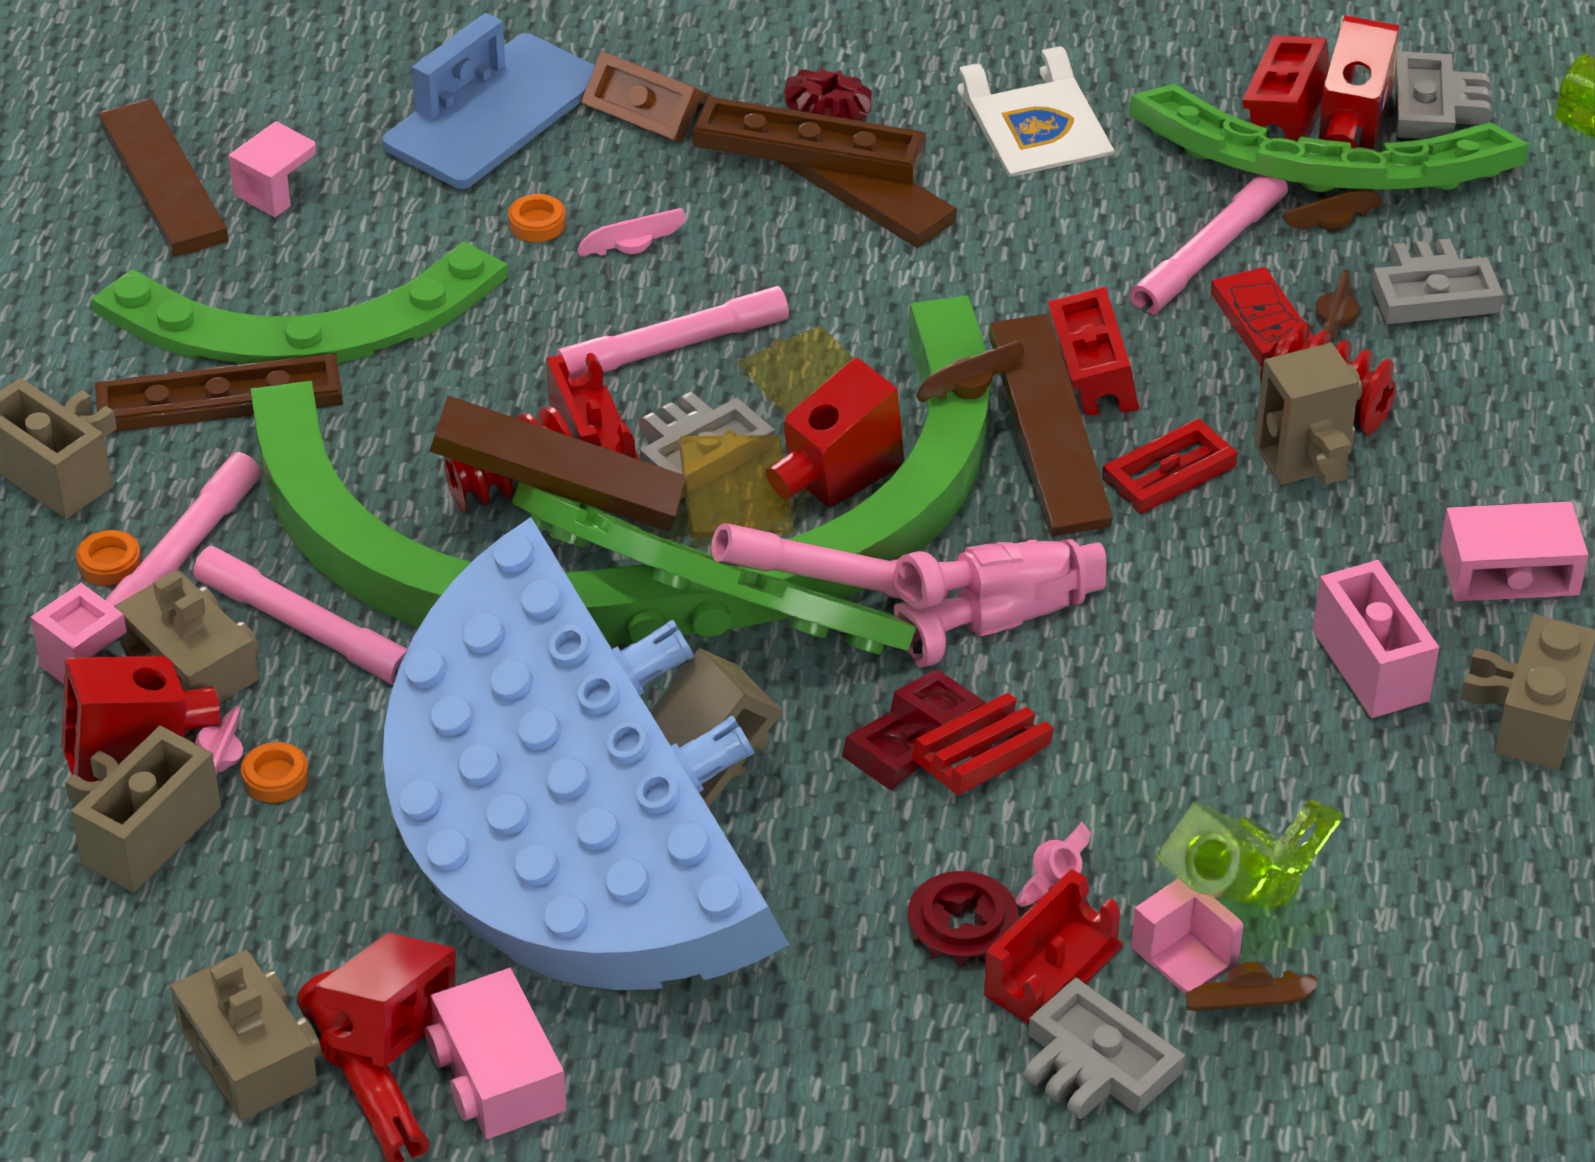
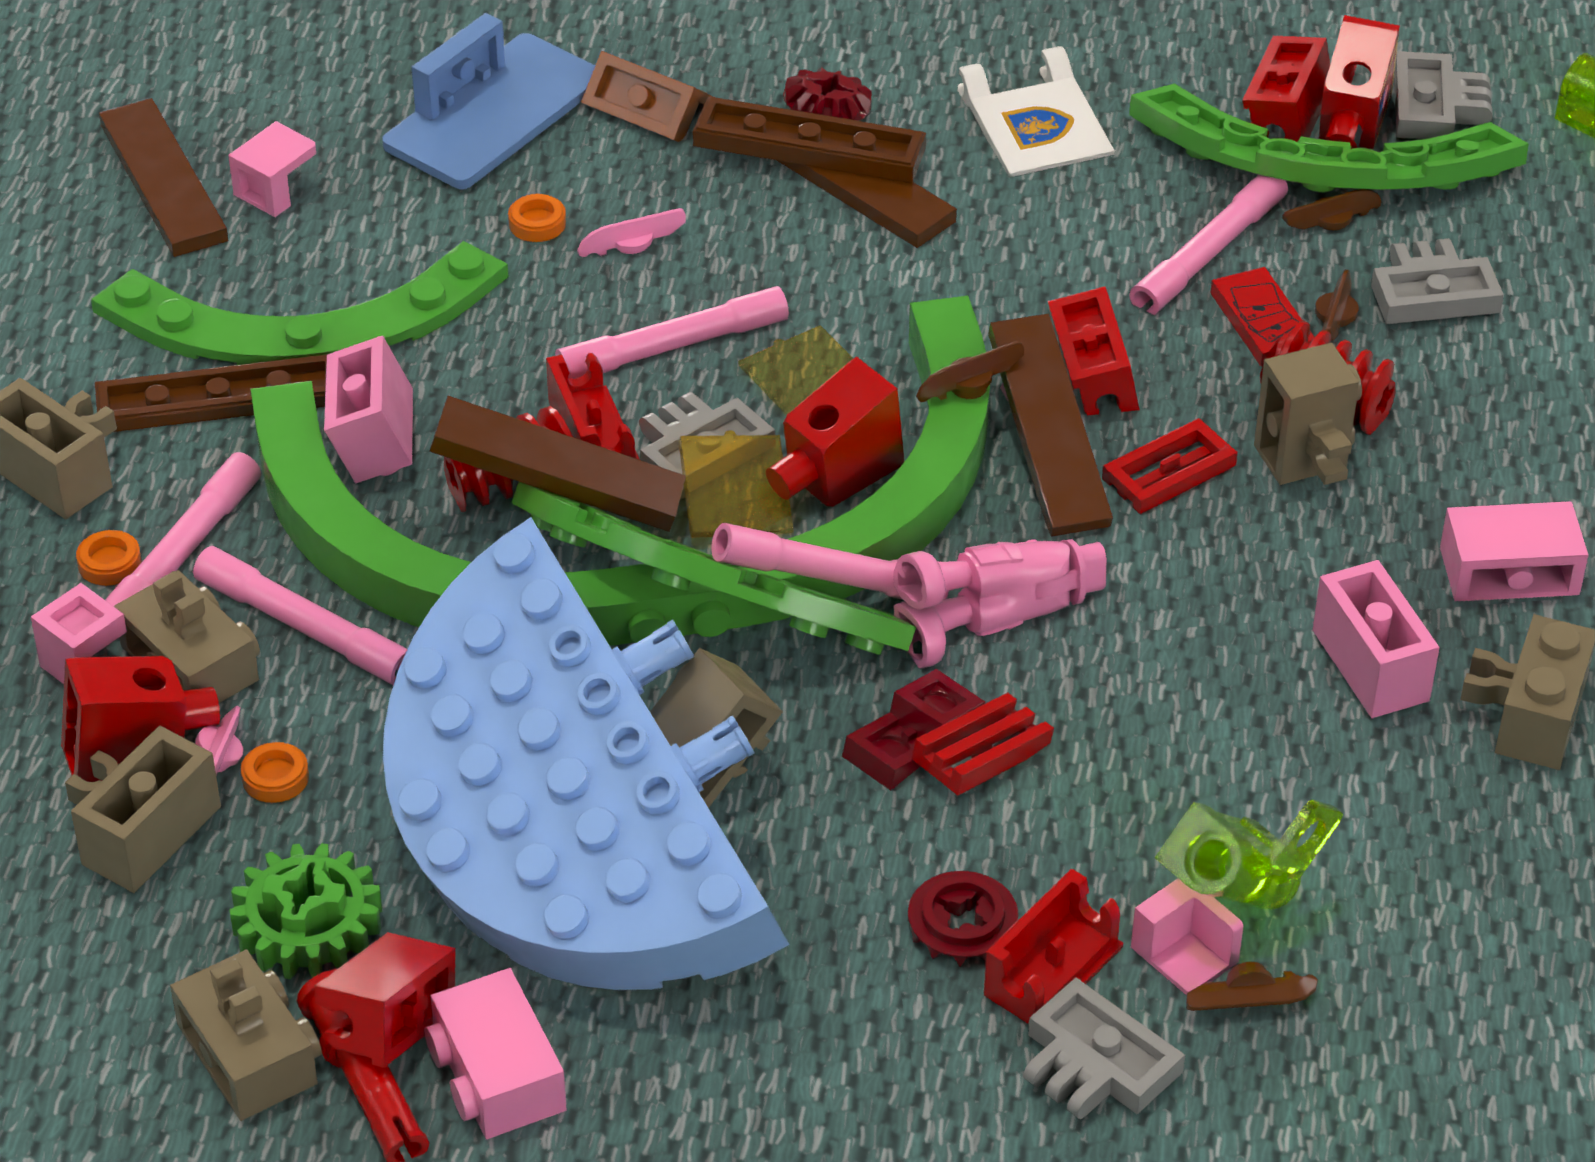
(306, 910): none -> bright green gear
(369, 409): none -> bright pink brick
(1052, 862): bright pink piece -> none

